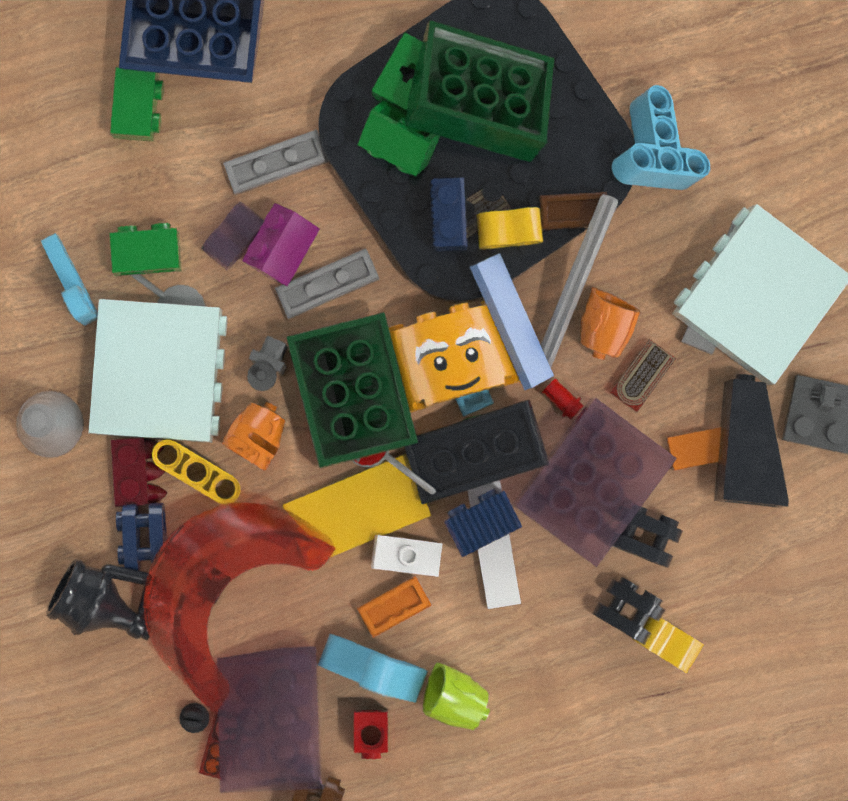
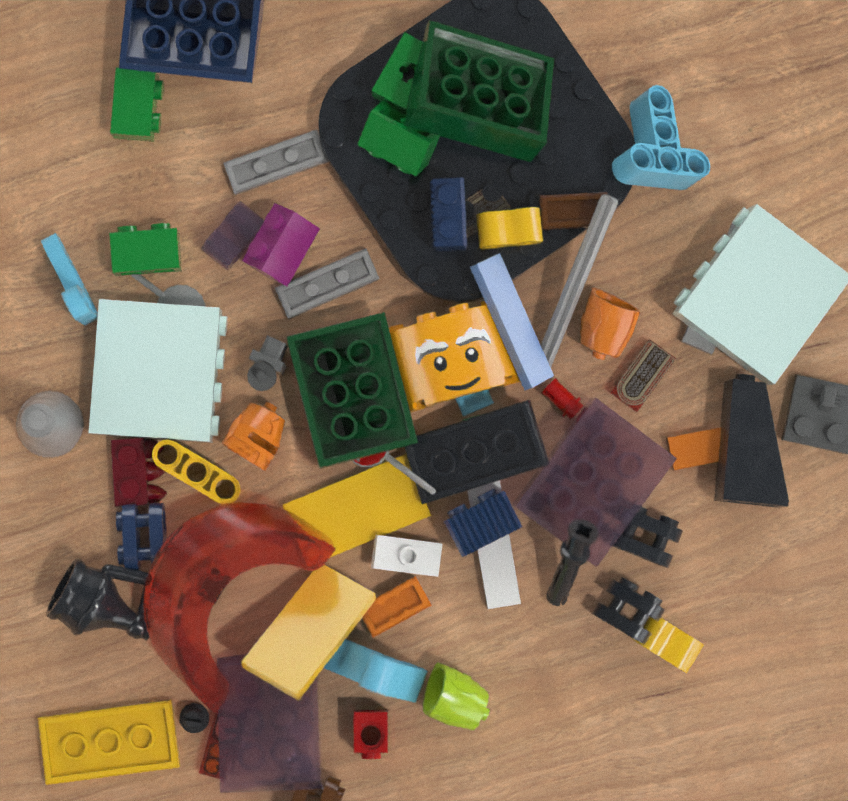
(109, 742): none -> yellow tile
(308, 631): none -> yellow tile
(573, 553): none -> black pin

